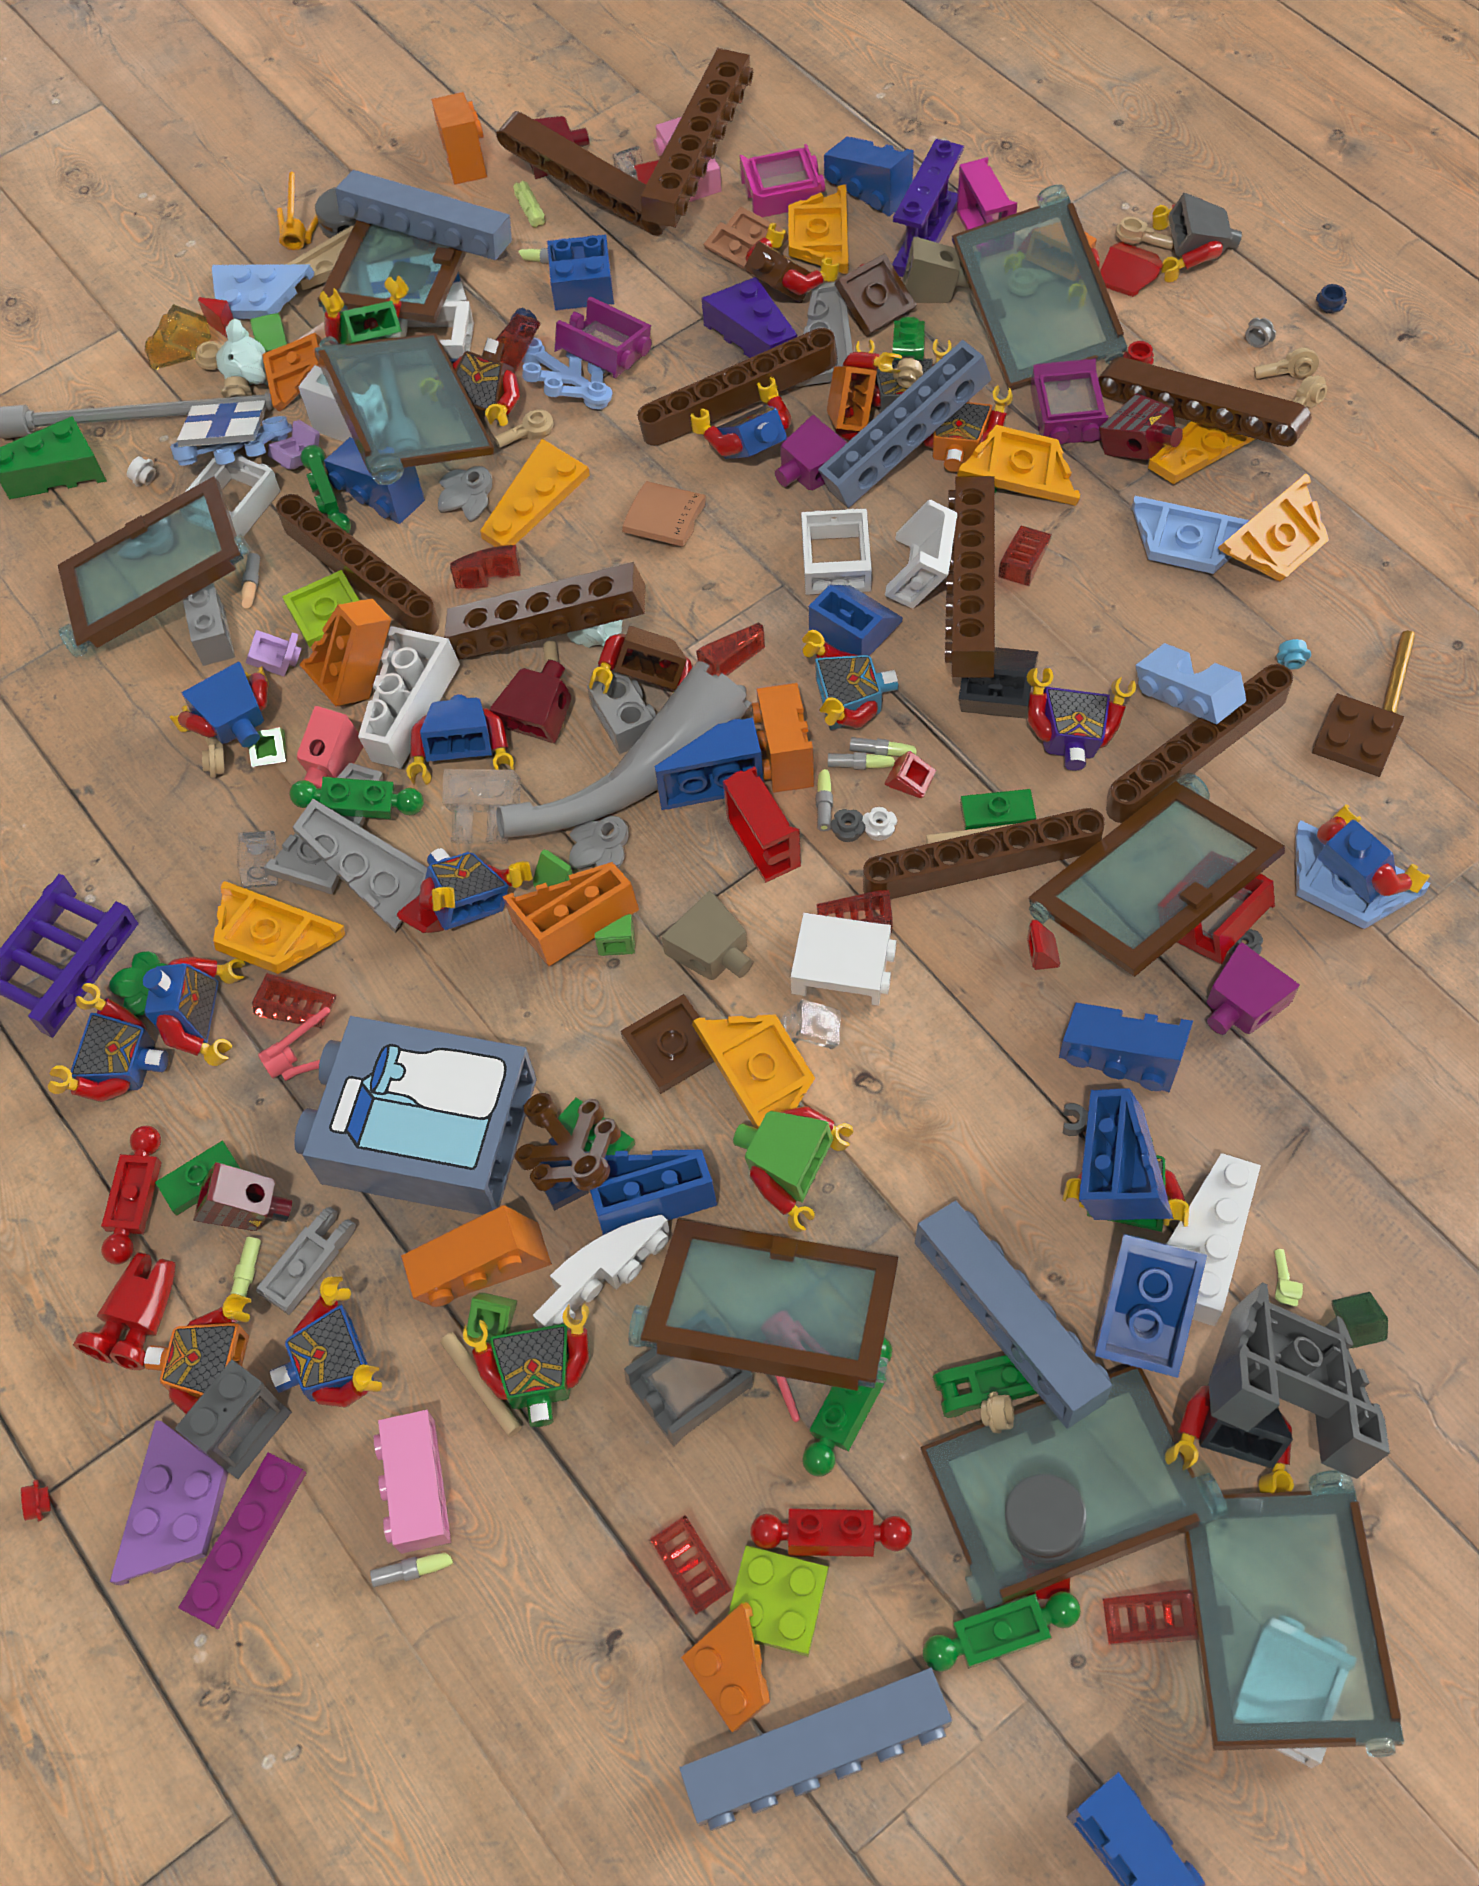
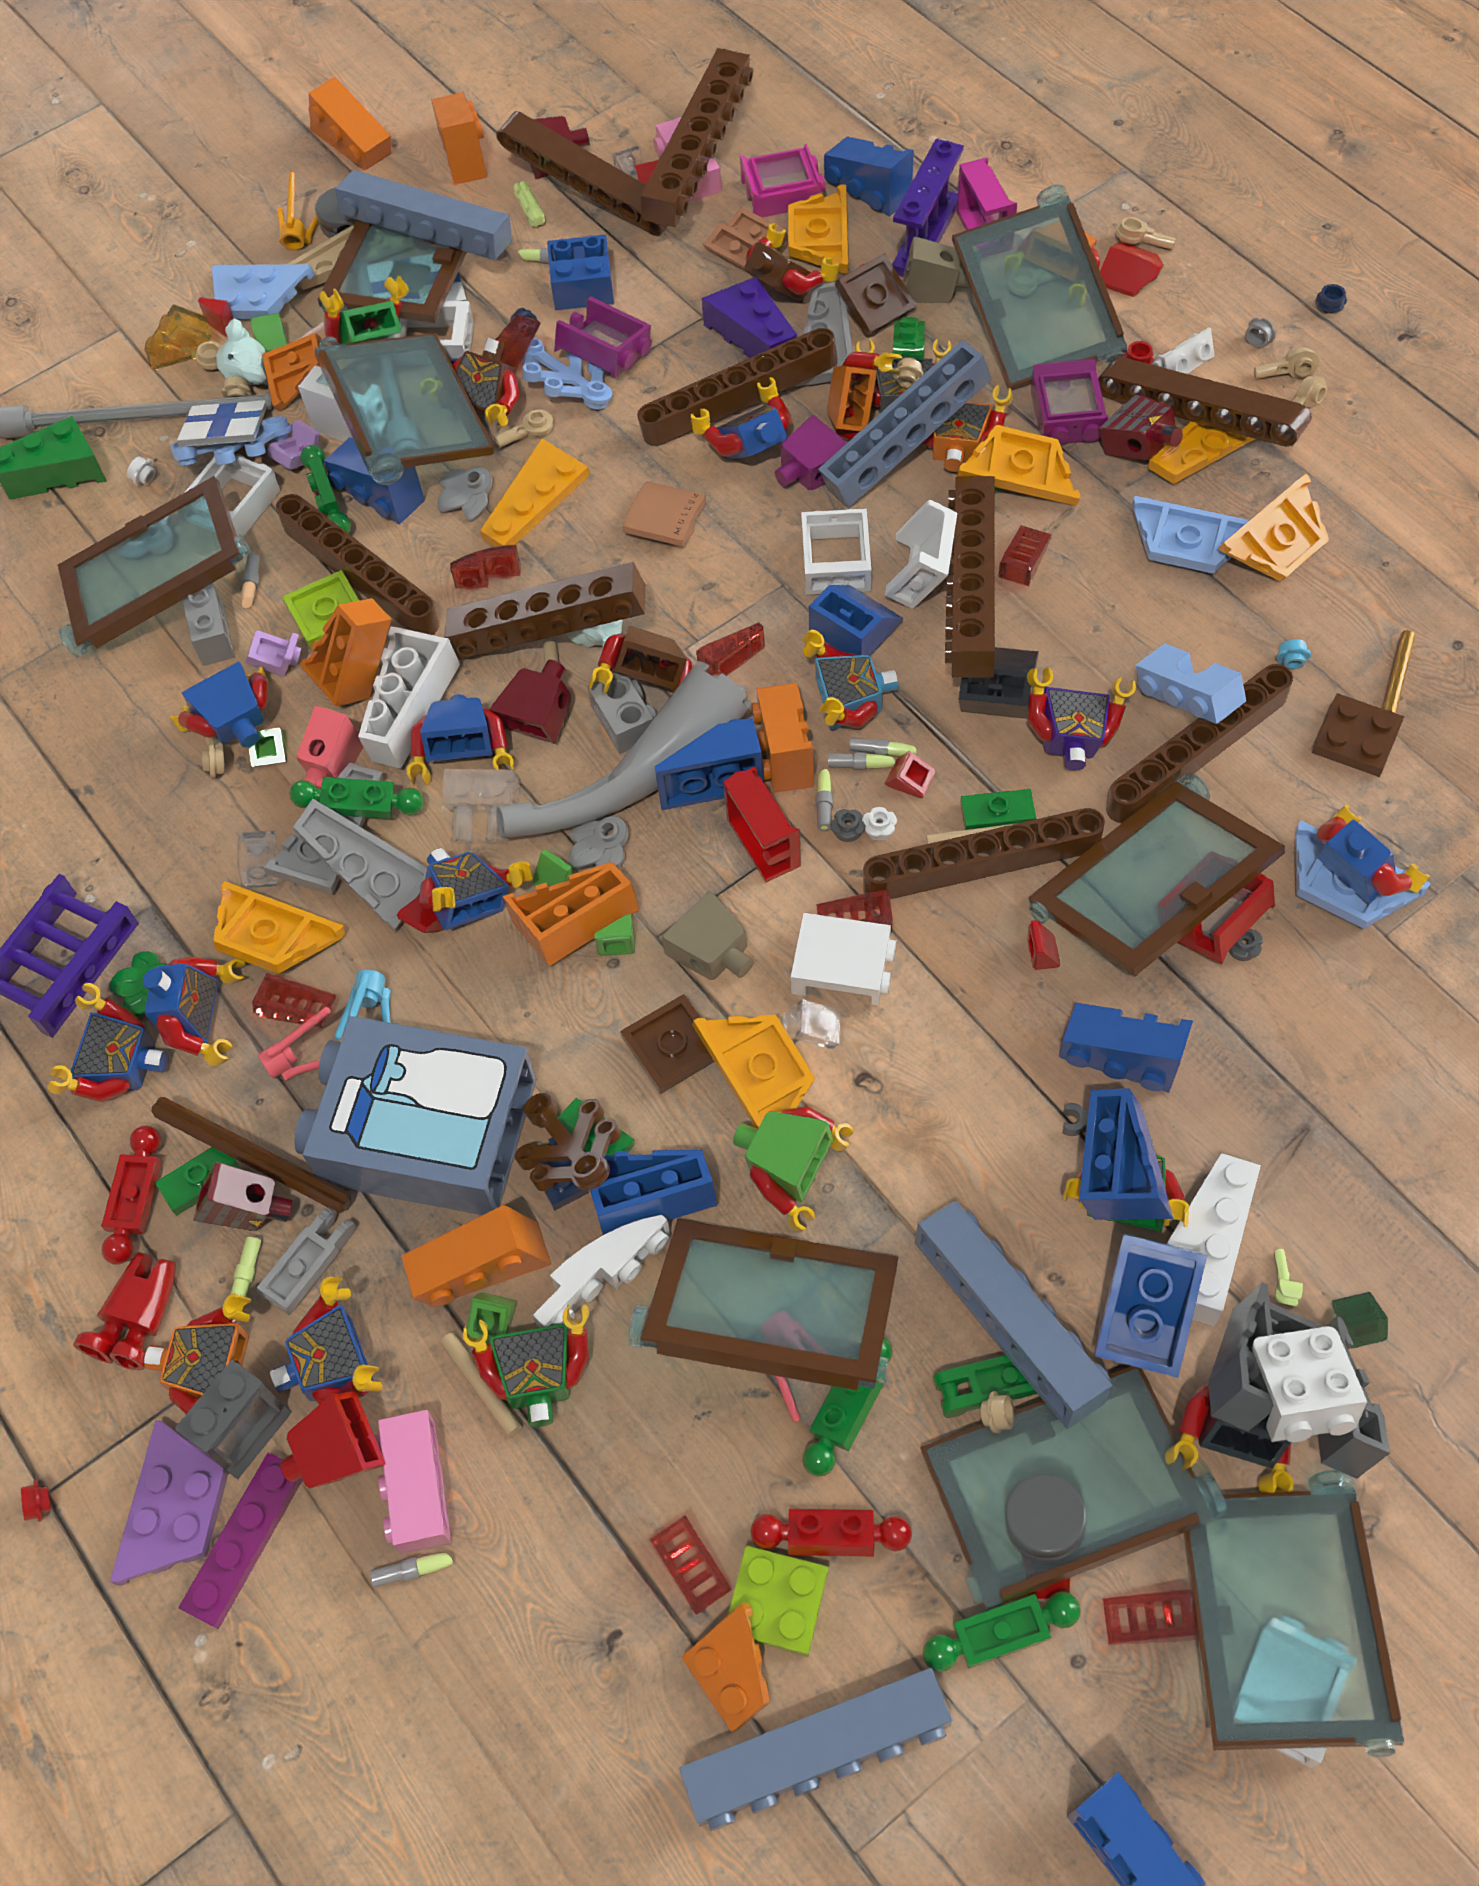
(251, 1154): none -> reddish brown axle
(332, 1443): none -> red torso
(347, 125): none -> orange wedge
(366, 993): none -> medium azure plant
(683, 1391): window -> none
(1189, 353): none -> white hinge
(1198, 233): dark grey torso -> none
(1248, 992): magenta torso -> none
(1309, 1384): none -> white bracket

